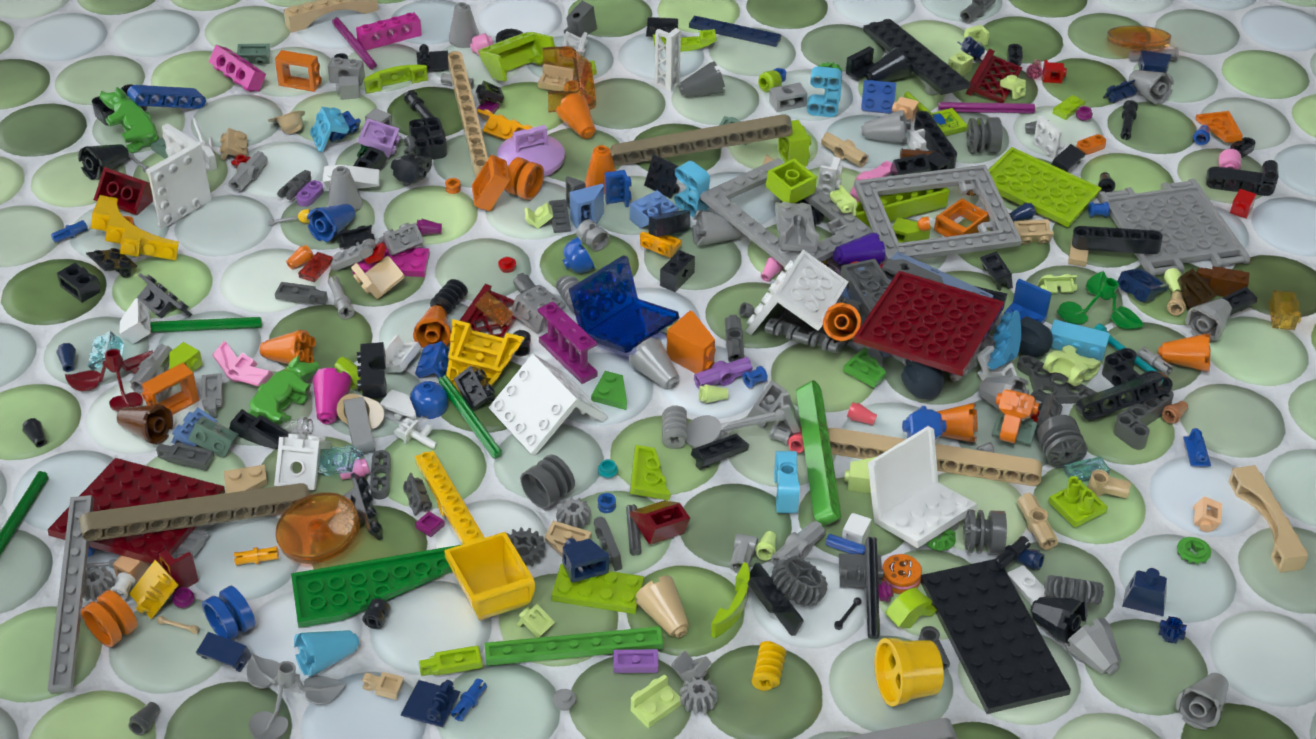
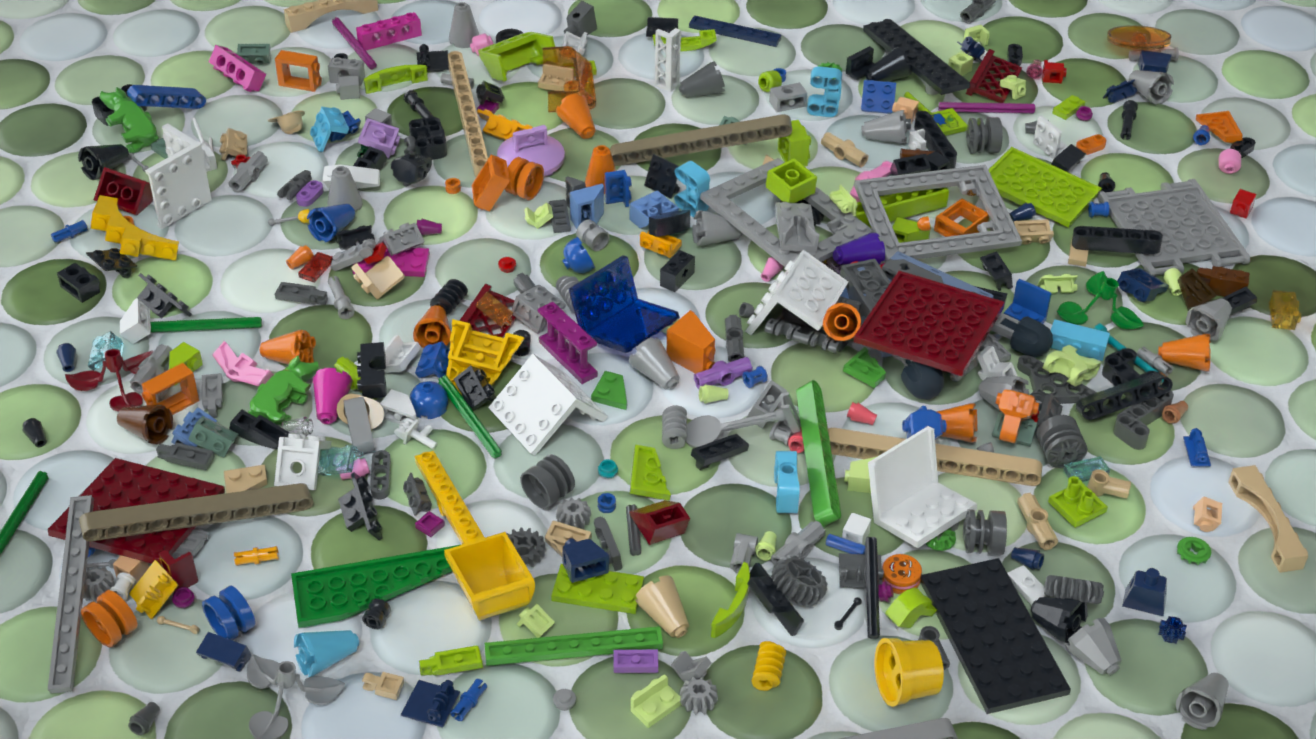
(317, 528): clear orange dish -> none
(829, 176): white bracket -> none
(1007, 340): dark azure slope -> none
(1012, 552): black axle -> none
(1176, 304): tan cone -> none
(1260, 183): black beam -> none

